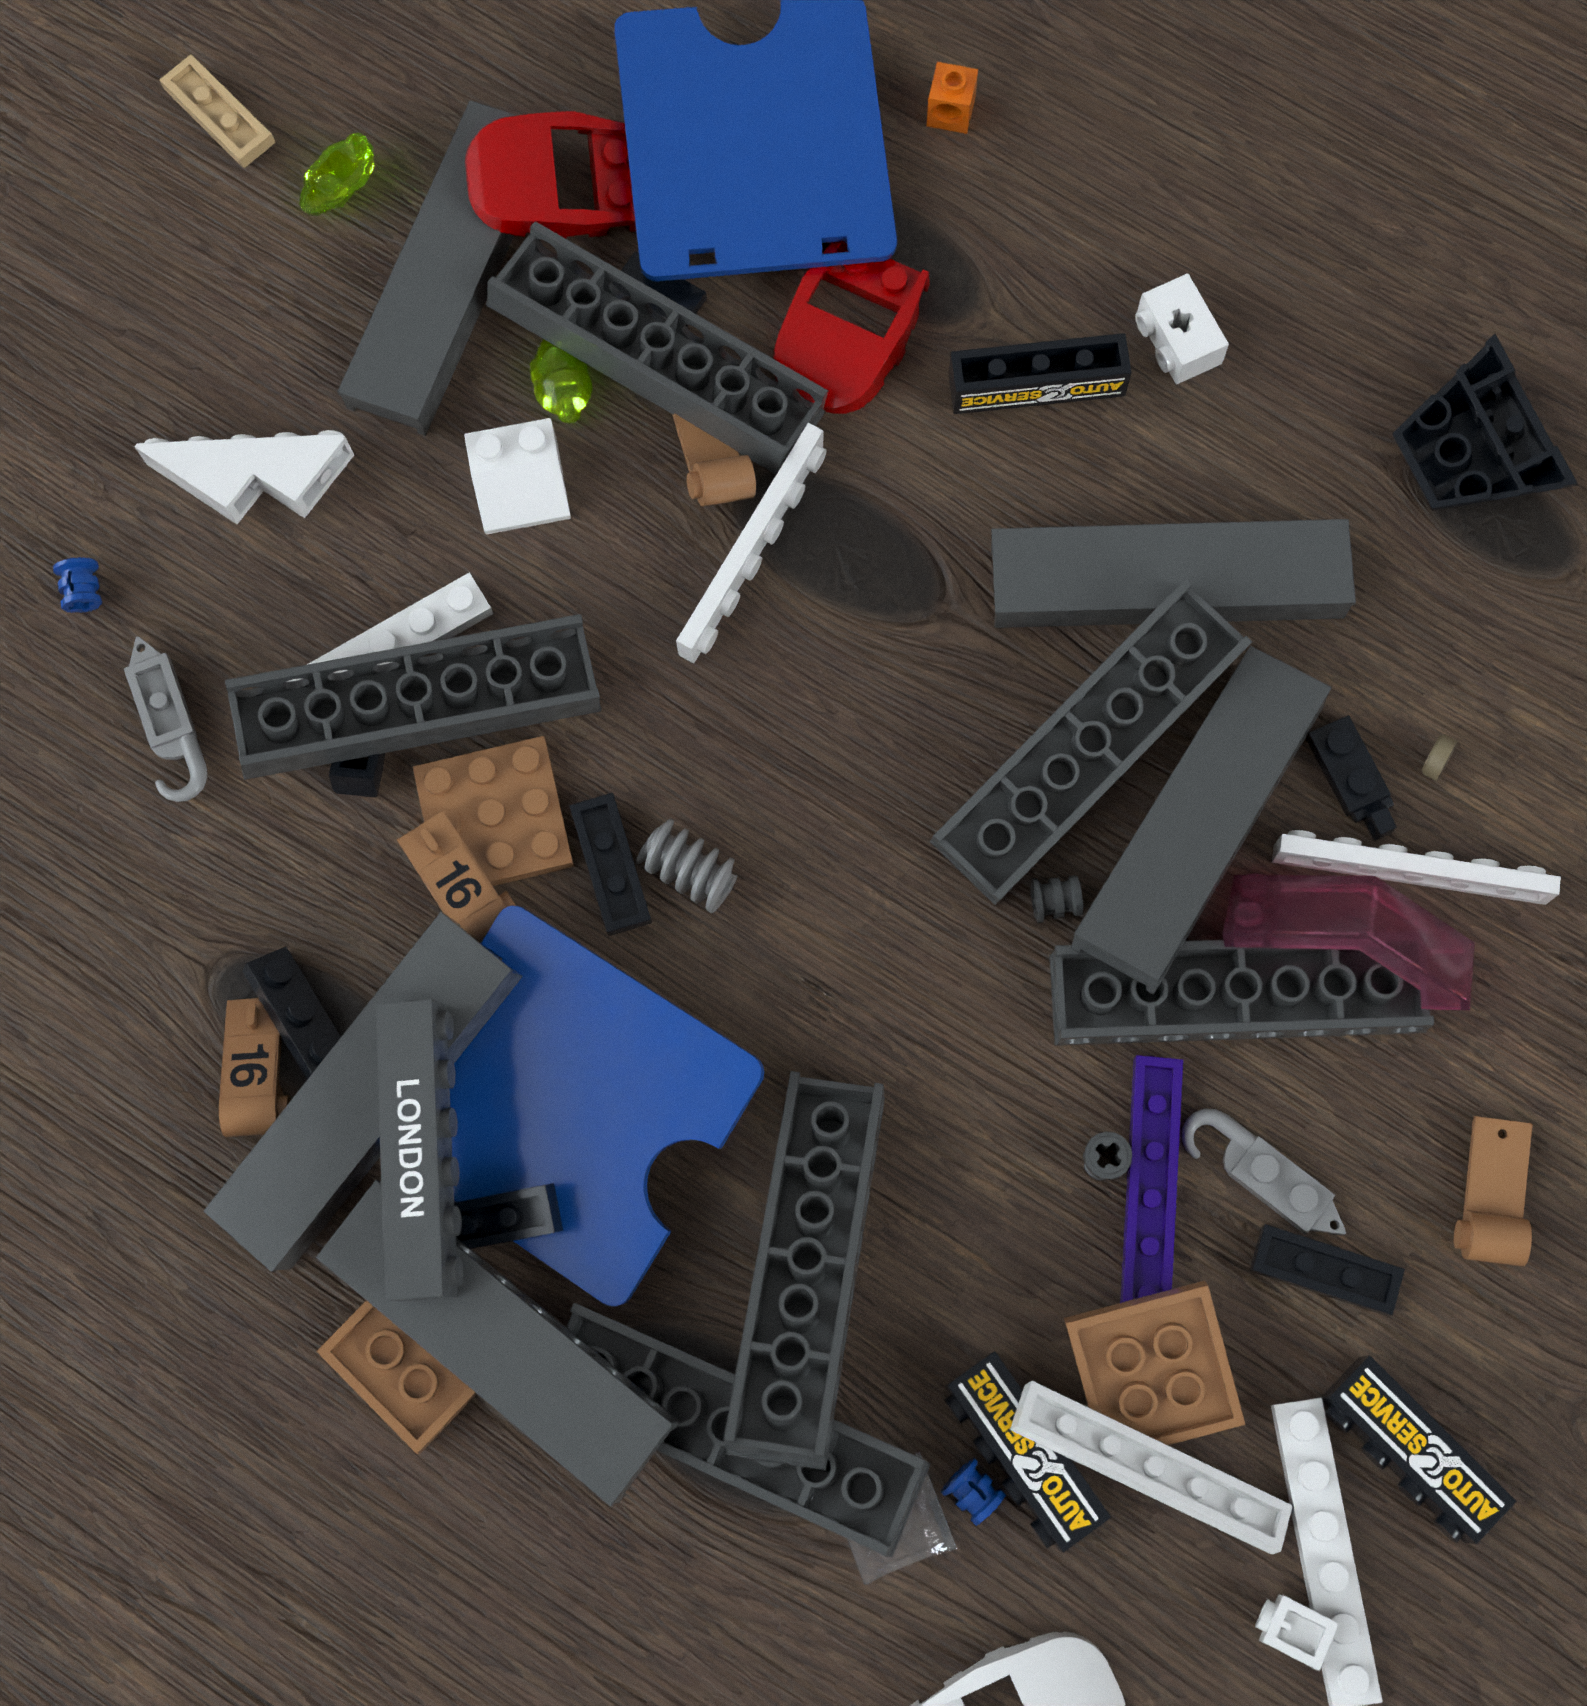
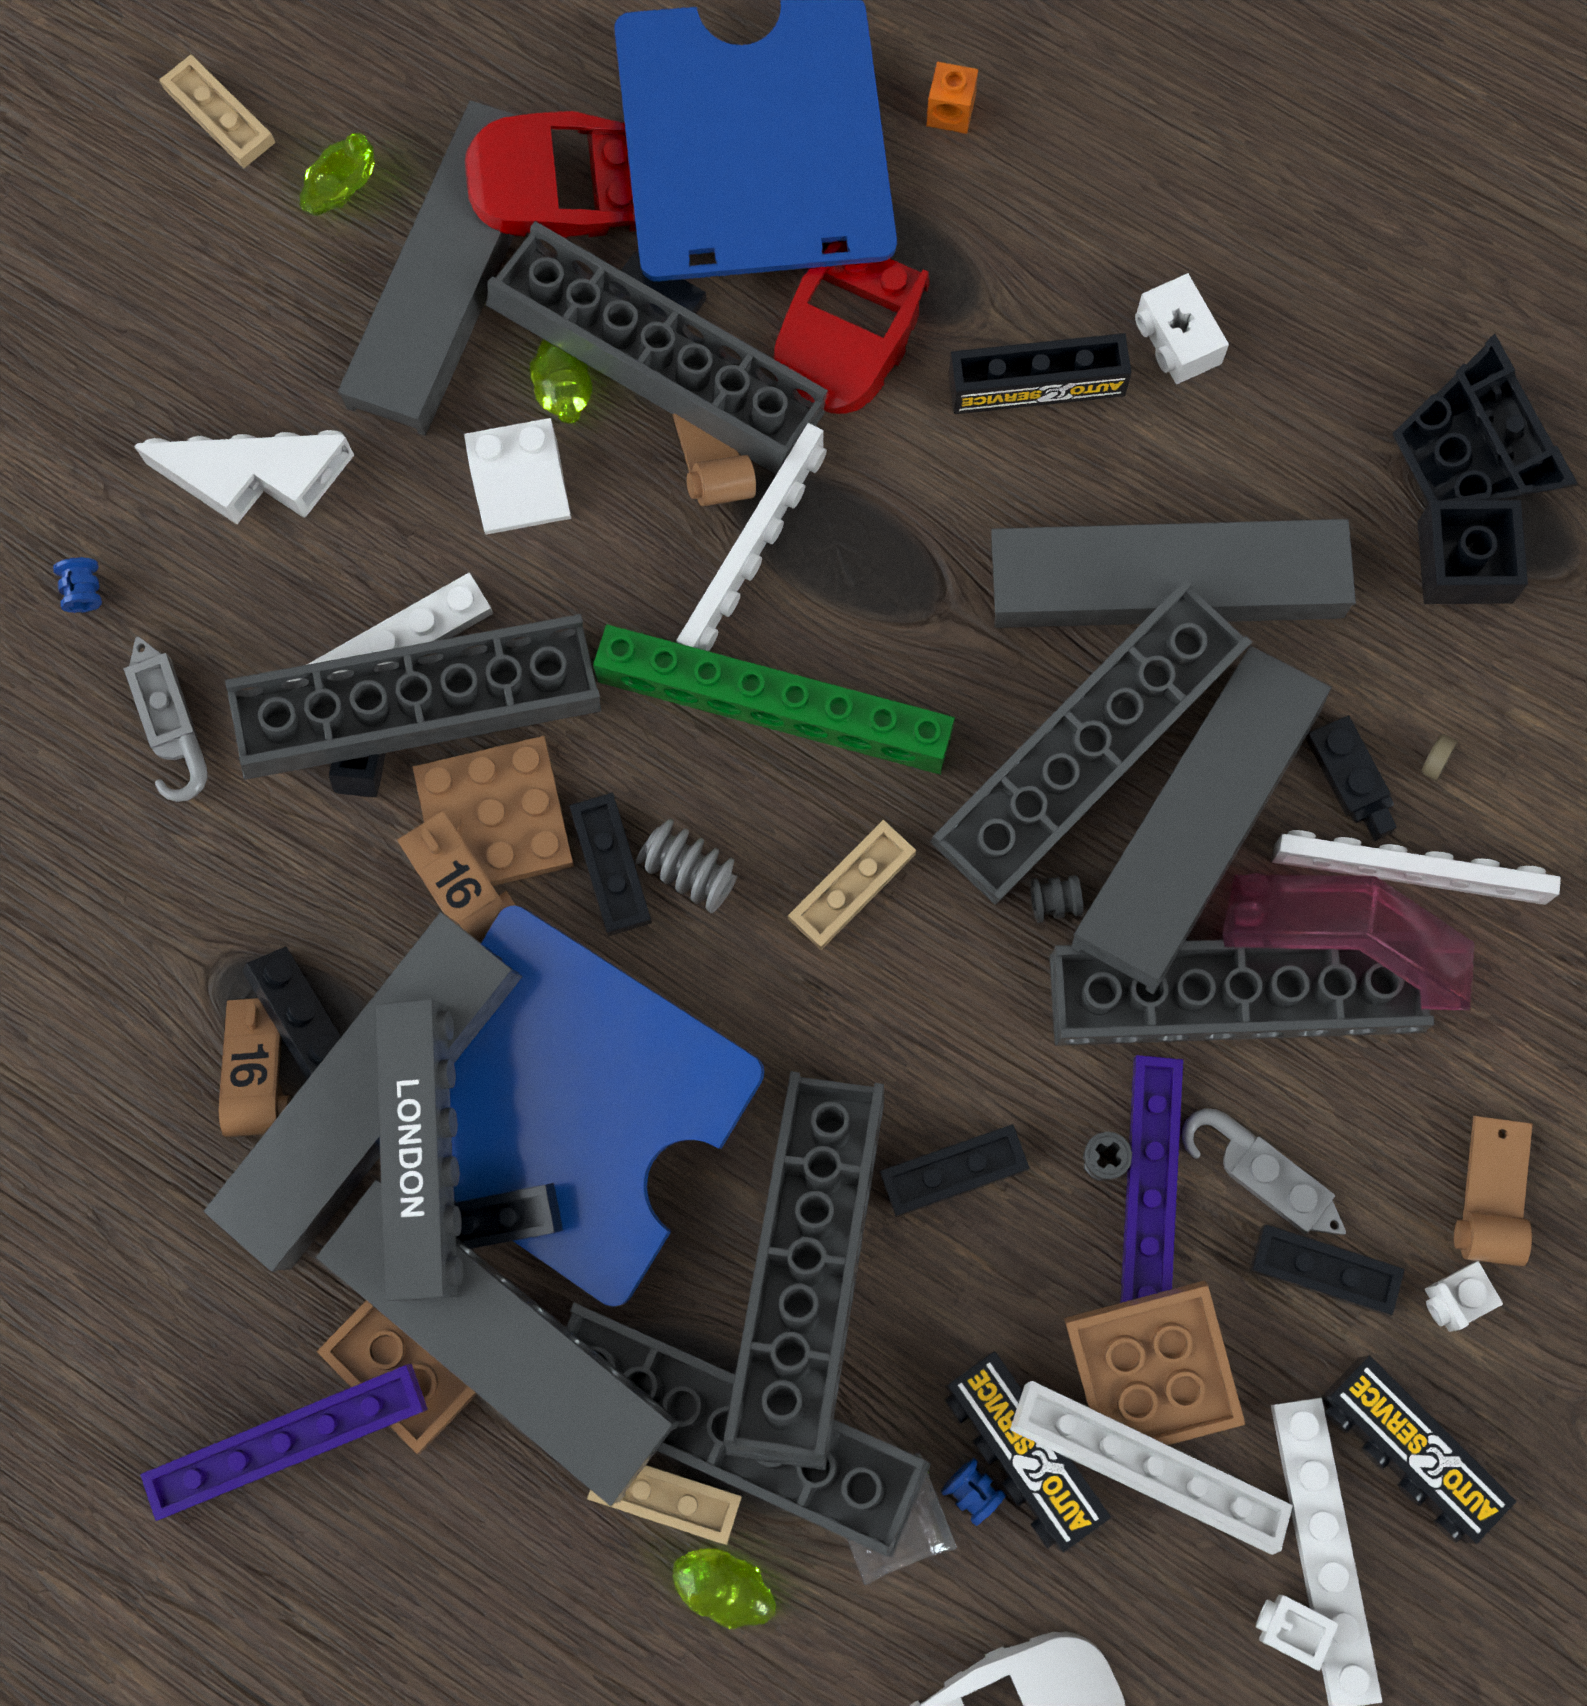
(283, 1442): none -> dark purple plate
(680, 1504): none -> tan plate
(723, 1588): none -> clear neon green arm
(773, 699): none -> green brick
(852, 885): none -> tan plate
(954, 1170): none -> black plate
(1462, 1297): none -> white bracket
(1472, 552): none -> black brick

